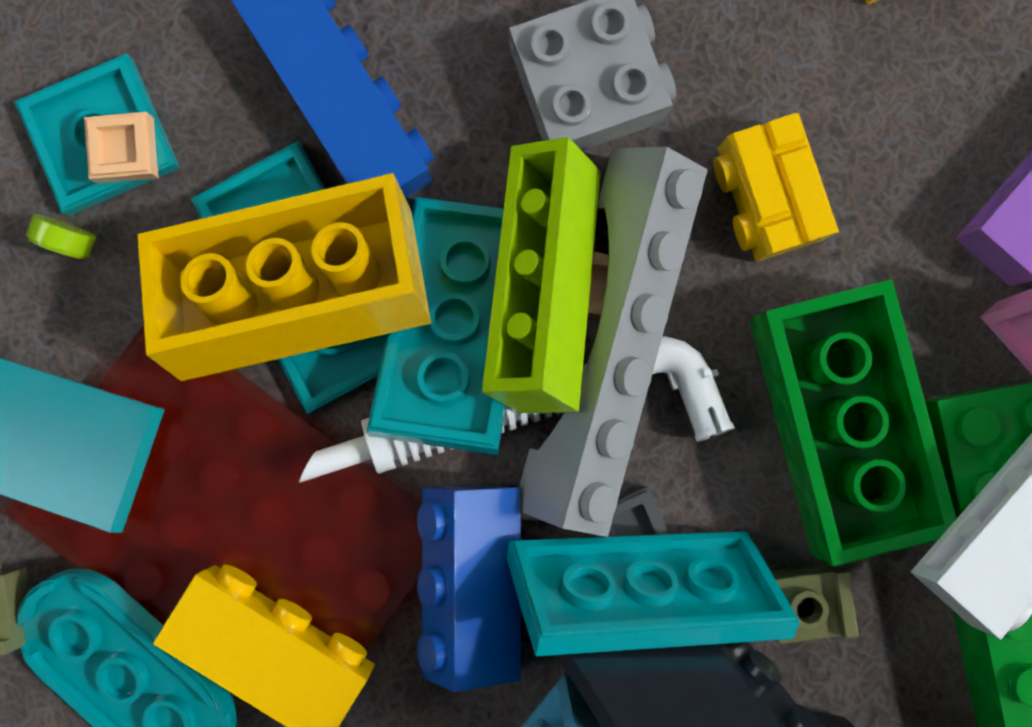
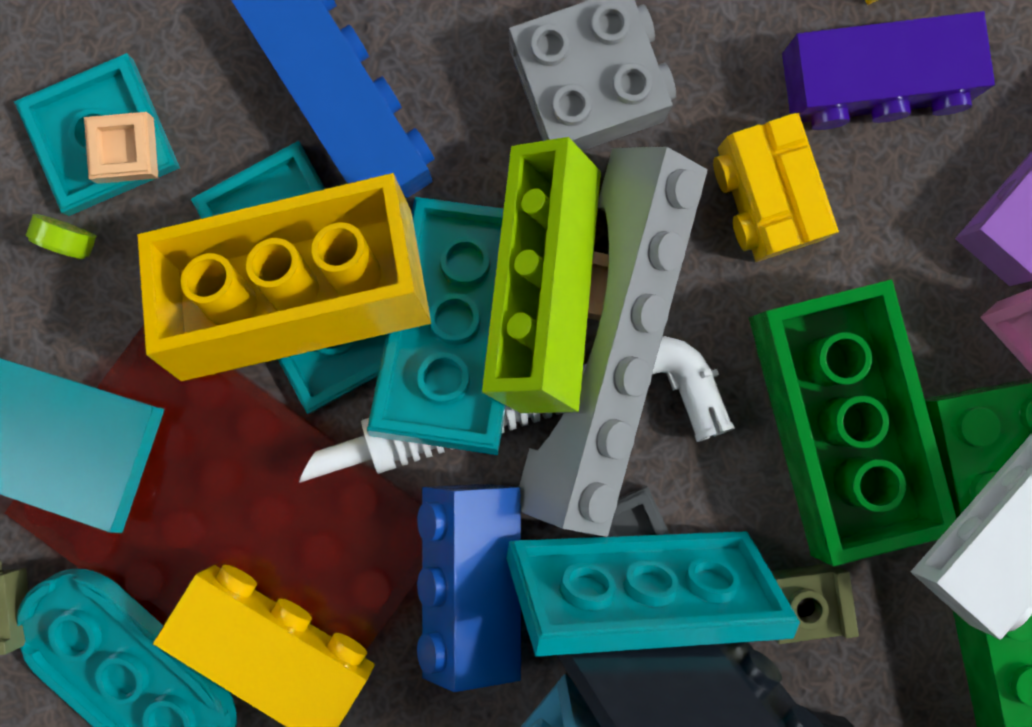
(888, 69): none -> dark purple brick

